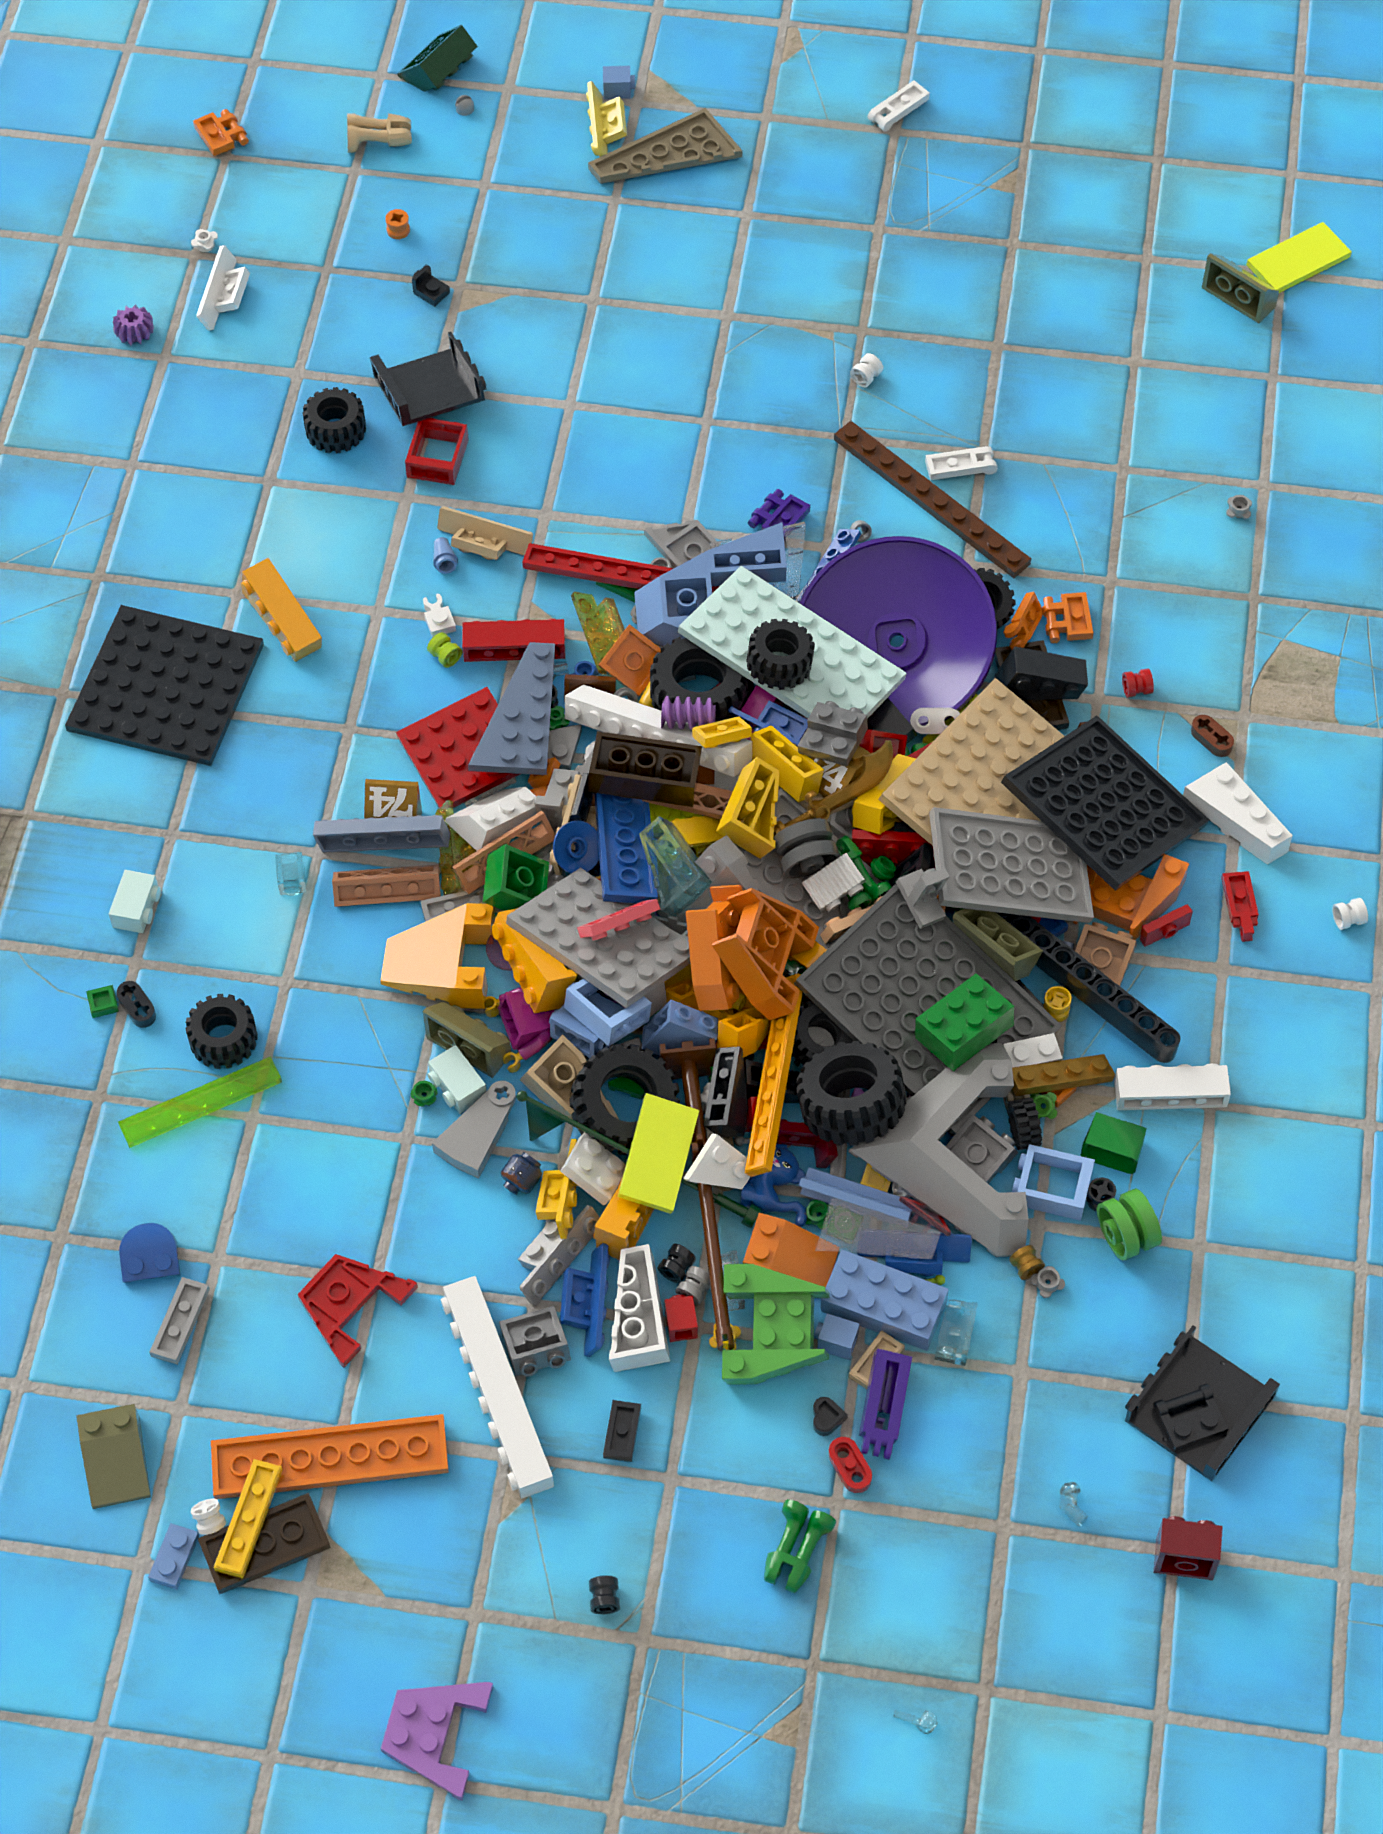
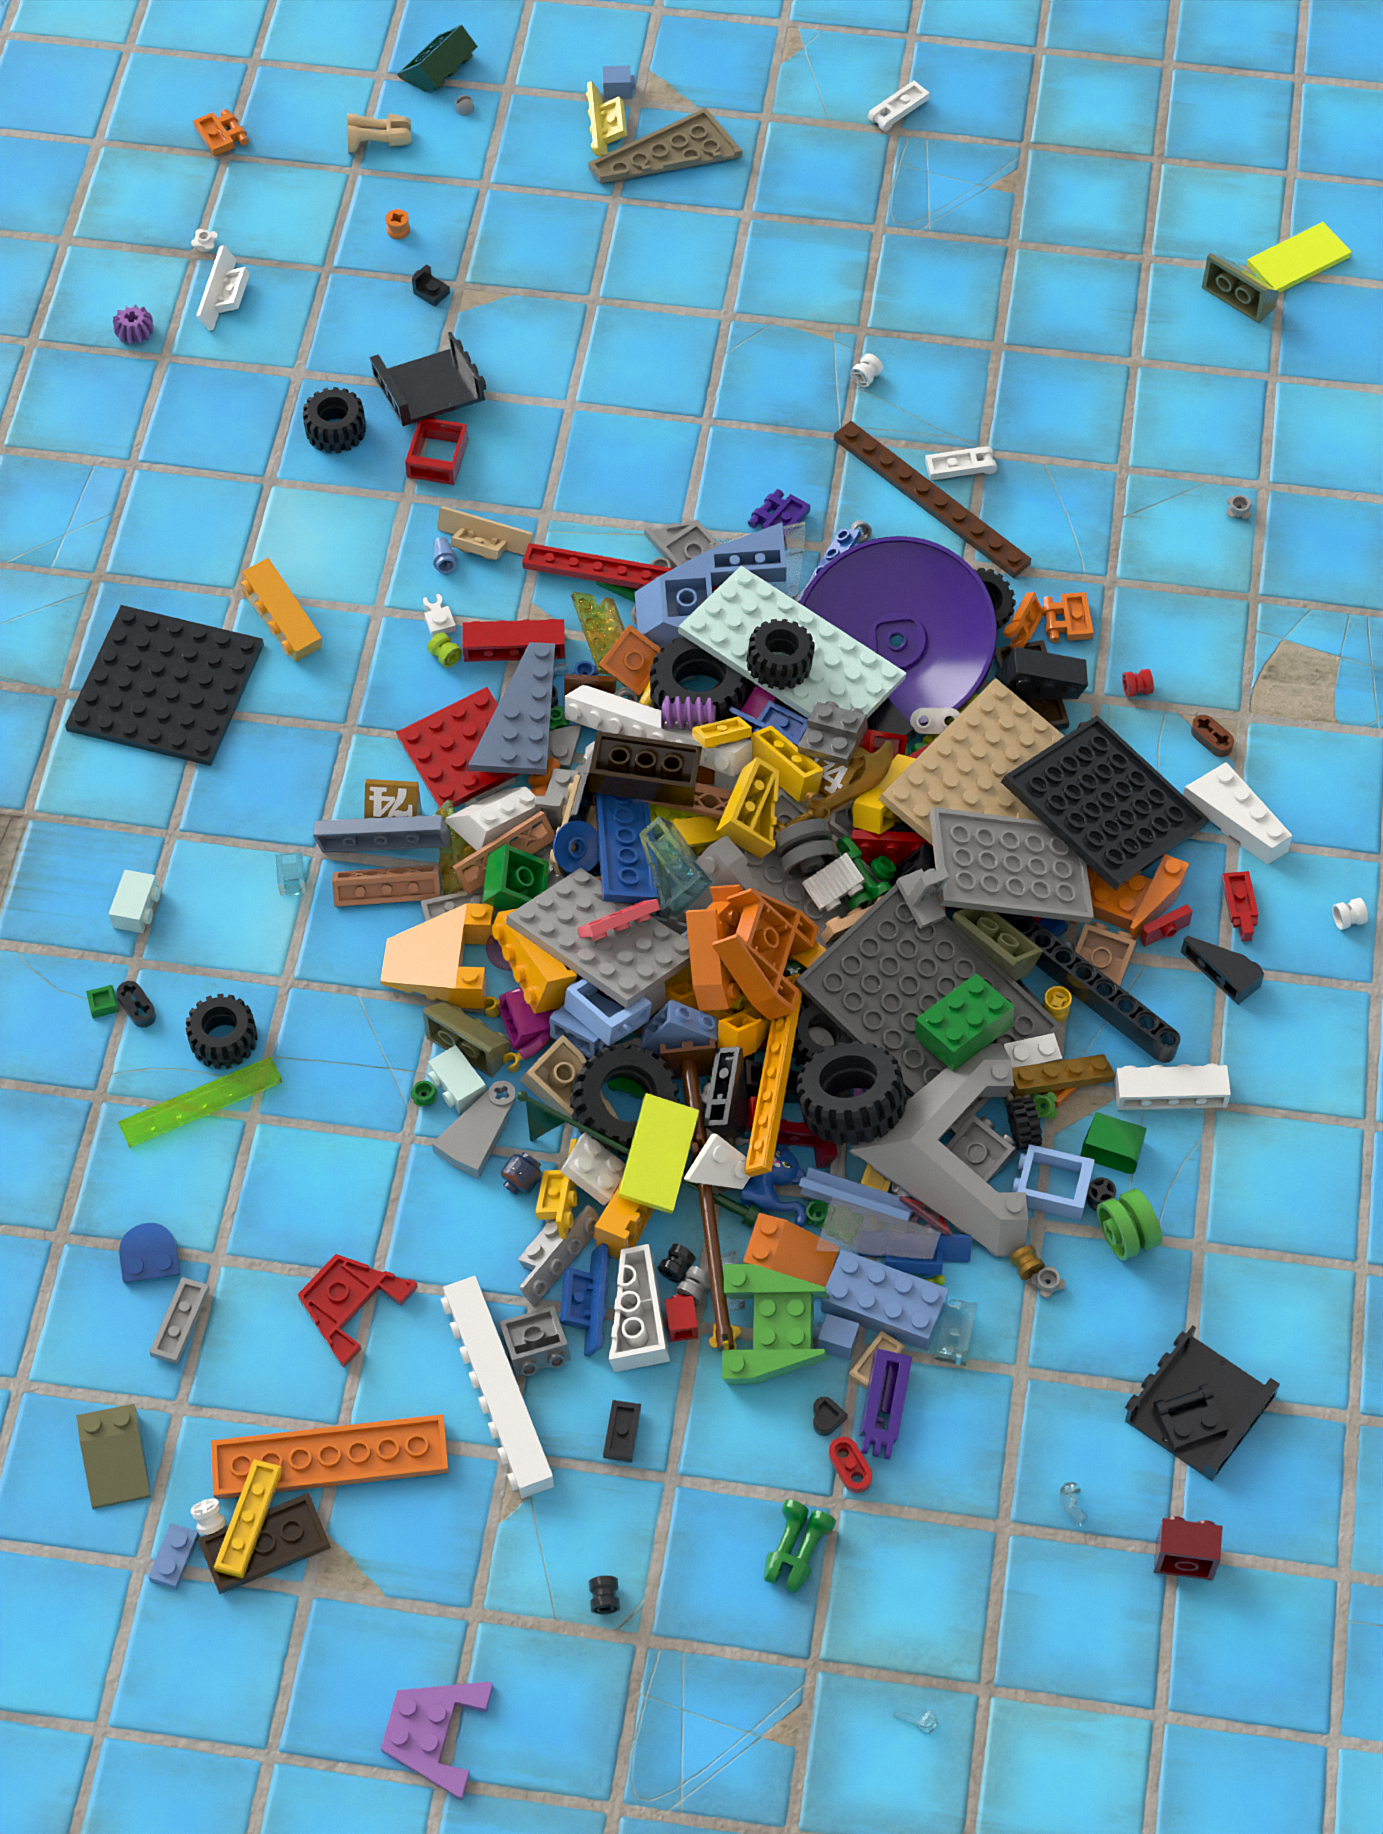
(1227, 969): none -> black slope

